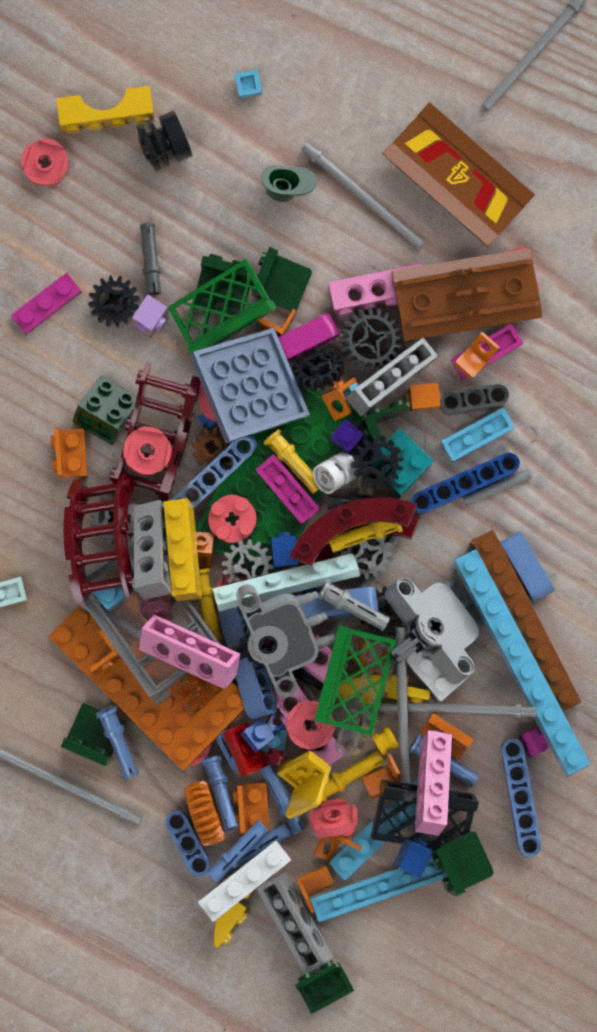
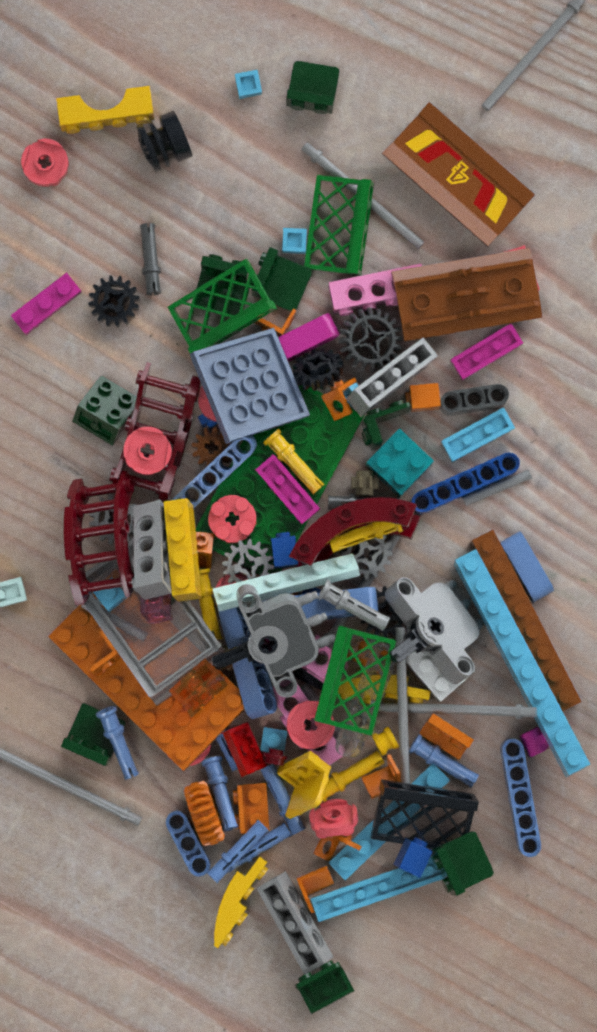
(70, 453): orange bracket -> none
(150, 315): lavender brick -> none
(189, 651): bright pink brick -> none
(244, 880): white brick -> none
(261, 733): blue plate -> none
(286, 182): piece -> none
(294, 240): none -> medium azure plate
(312, 87): none -> dark green bracket
(334, 472): white wheel -> none
(346, 437): dark purple brick -> none
(359, 223): none -> green fence
(387, 460): black gear -> none
(433, 783): bright pink brick -> none
(475, 357): orange bracket -> none

